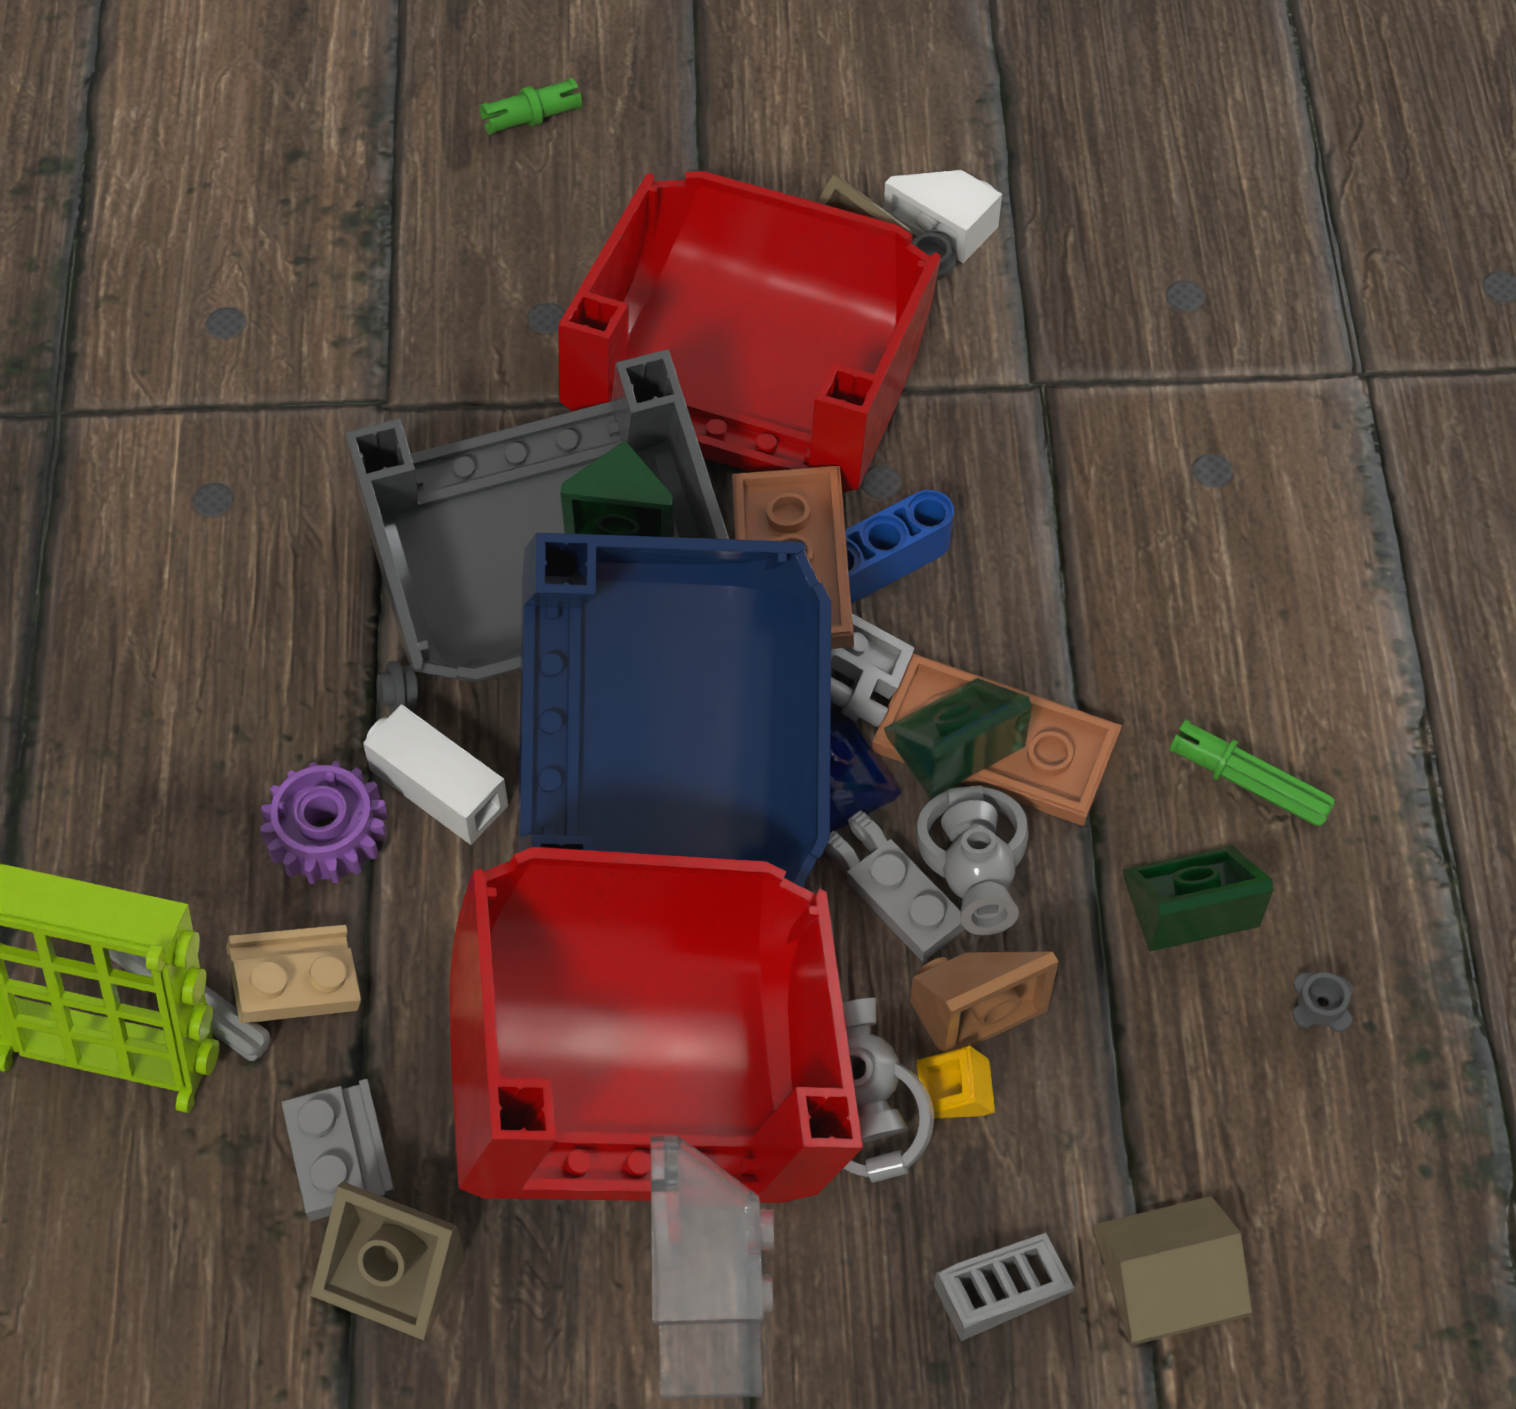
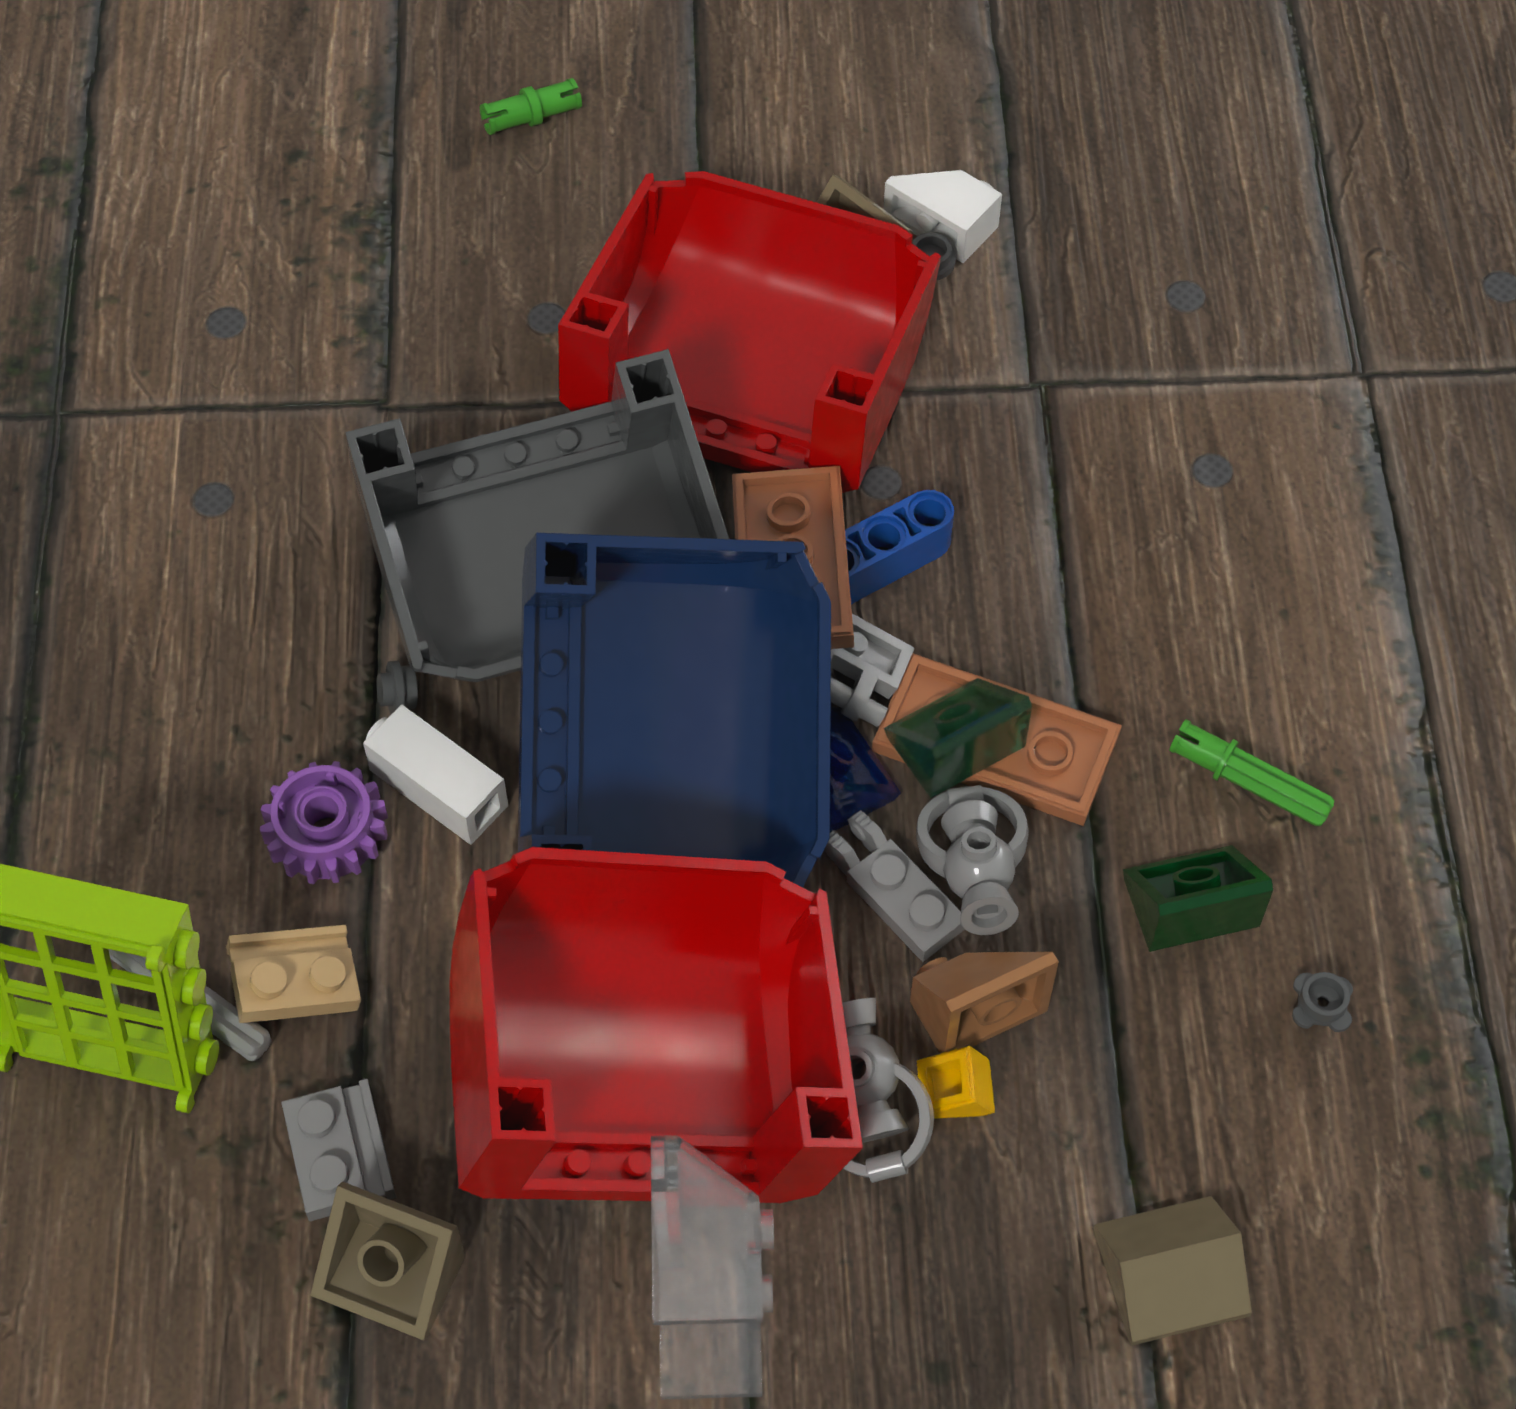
(617, 498): dark green slope -> none
(970, 1321): light grey slope -> none

